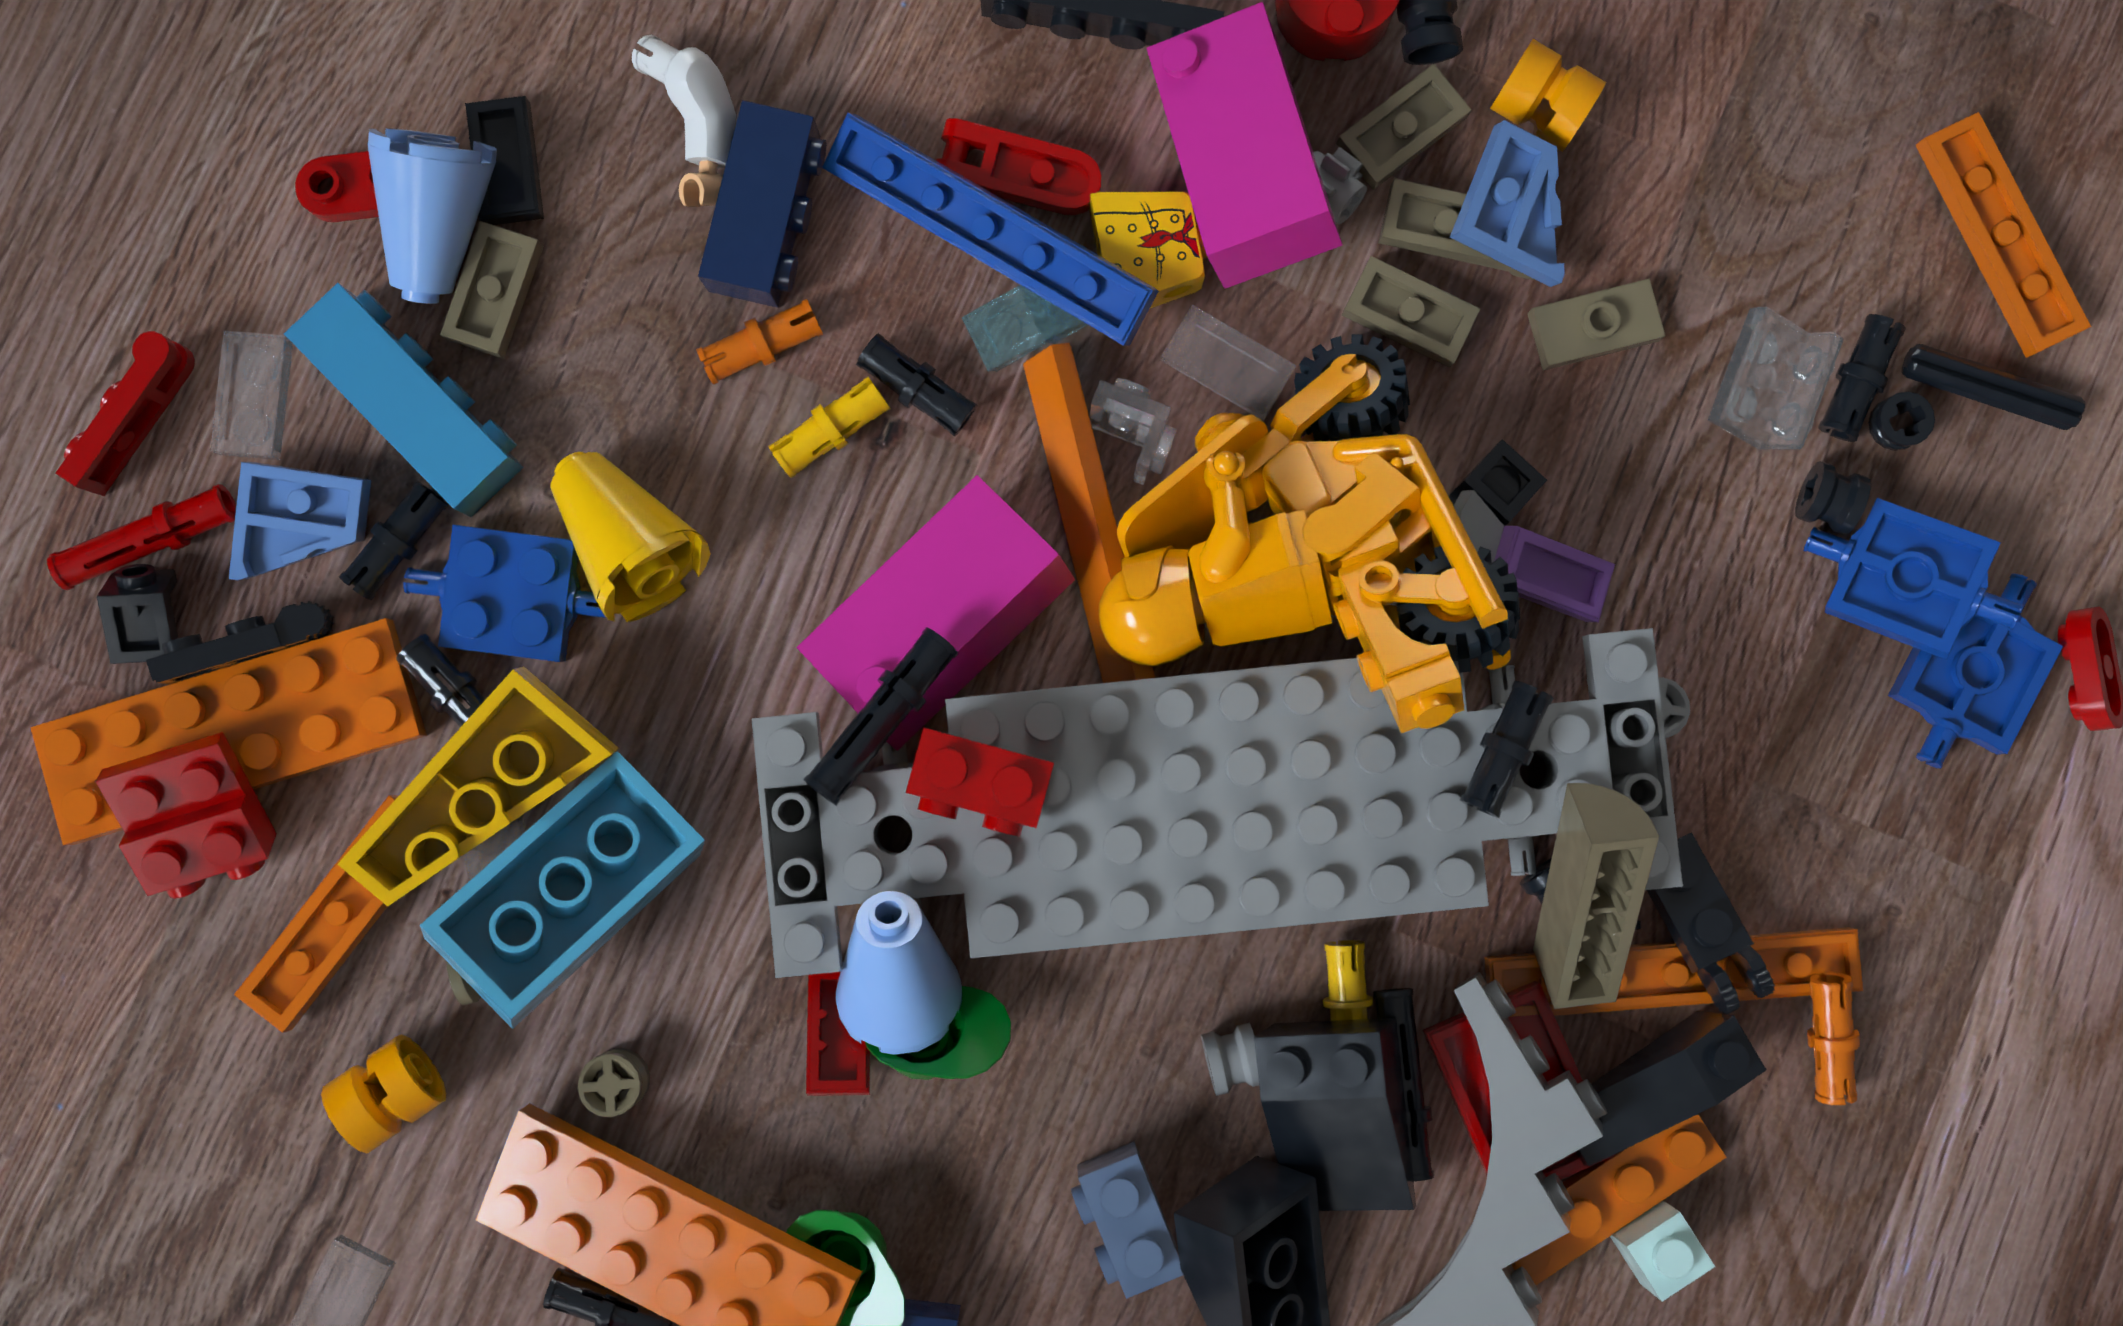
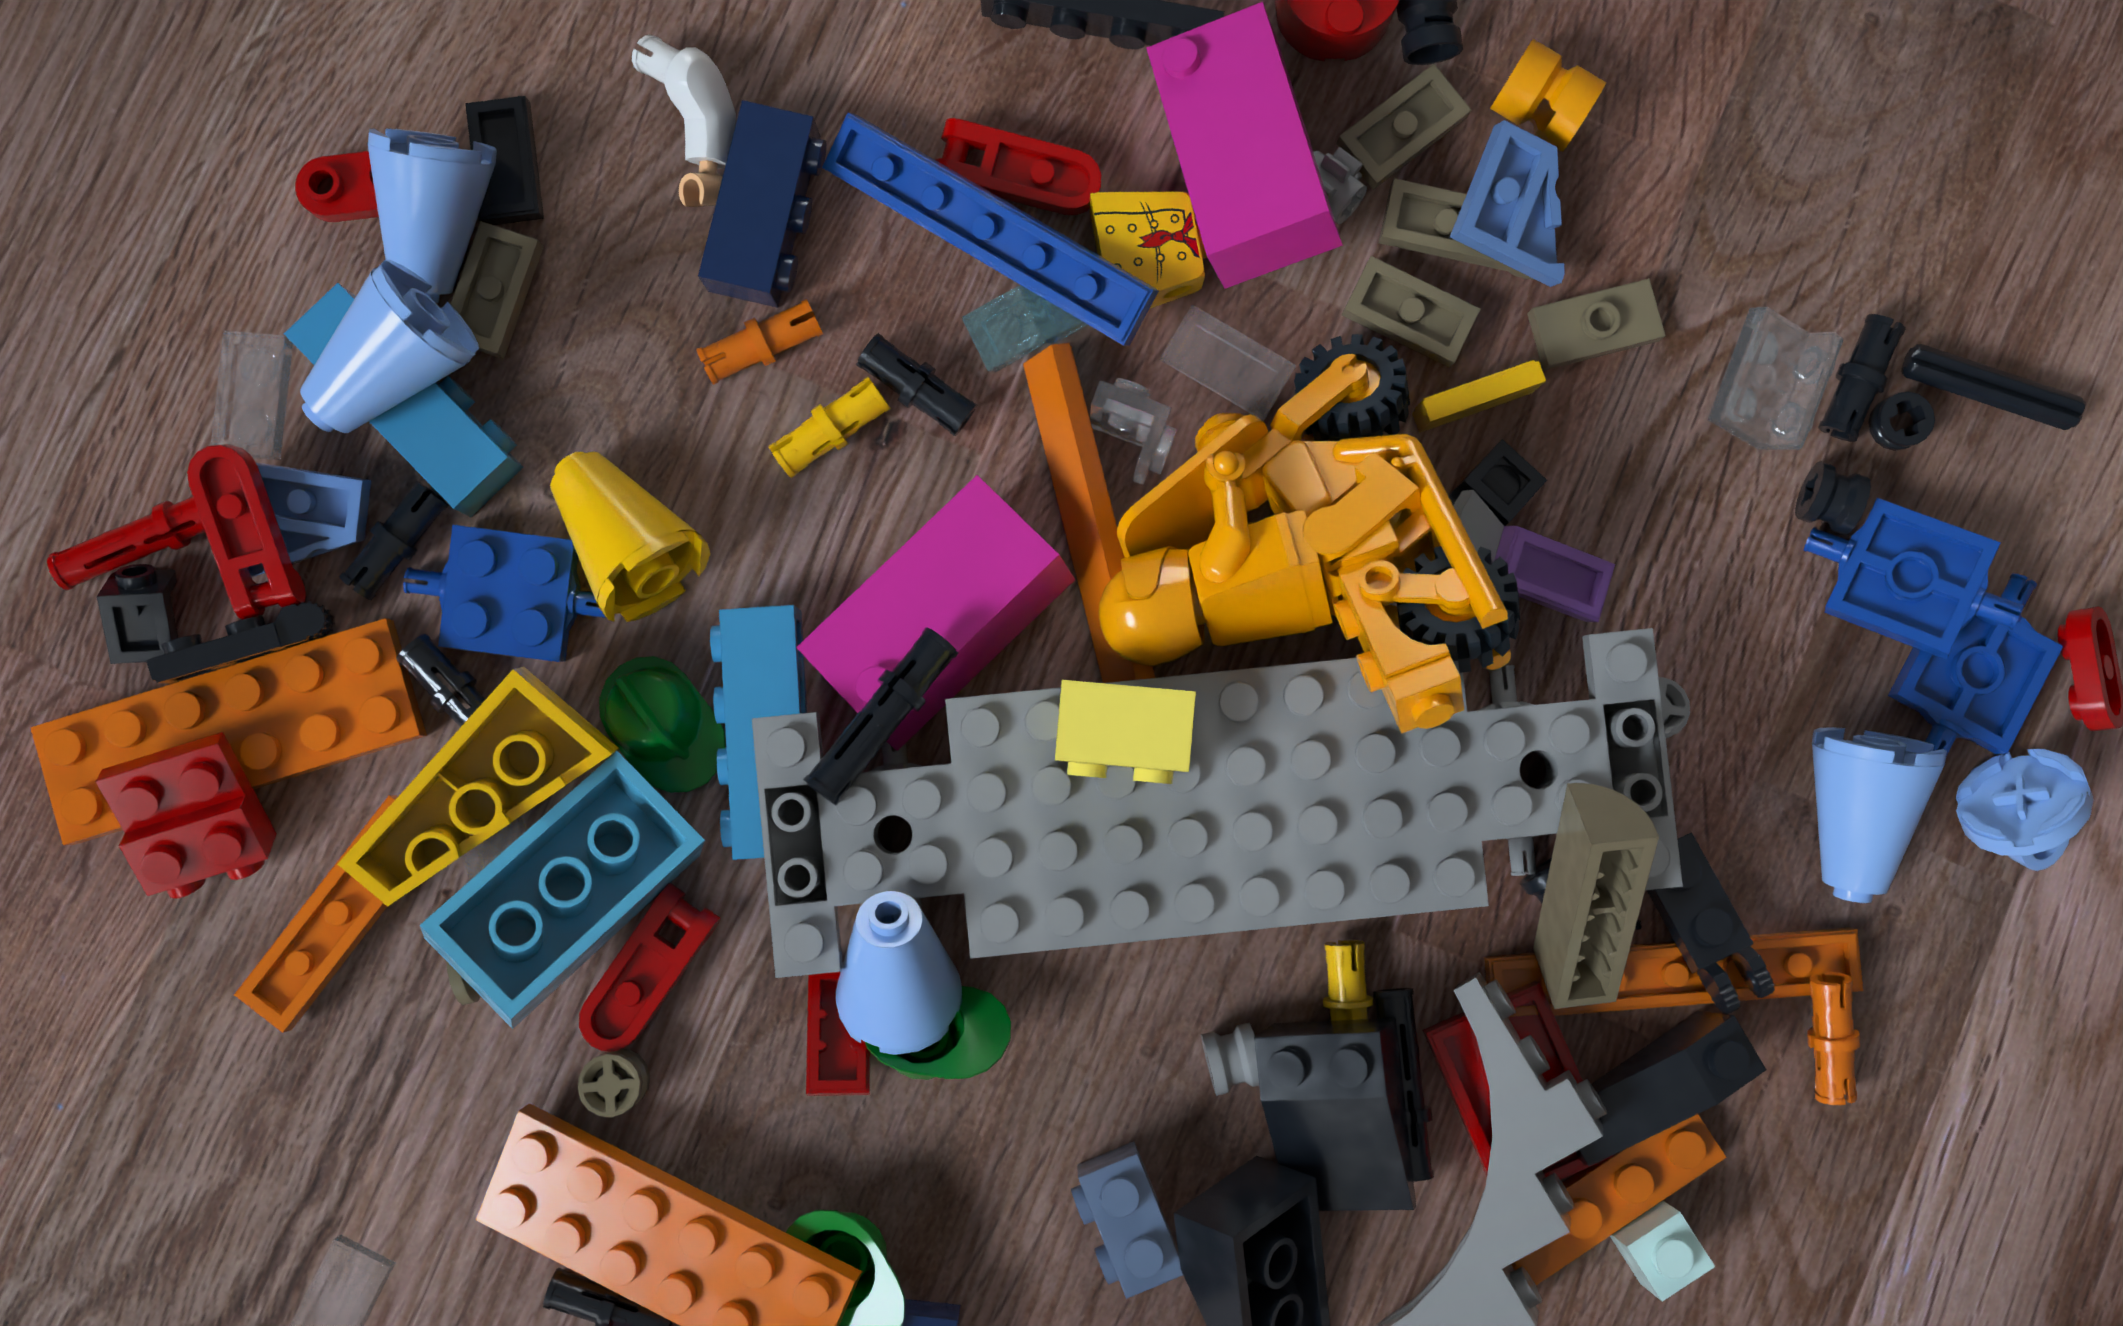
(127, 413): red plate -> none
(242, 530): none -> red plate
(373, 1100): light orange wheel -> none
(385, 351): none -> light blue cone
(644, 972): none -> red plate
(661, 724): none -> green piece
(760, 679): none -> dark azure brick
(979, 778): red brick -> none
(1125, 729): none -> light yellow brick
(1478, 395): none -> yellow tile
(1506, 749): black pin -> none
(1869, 805): none -> light blue cone
(2002, 235): orange plate -> none
(2025, 806): none -> light blue tile

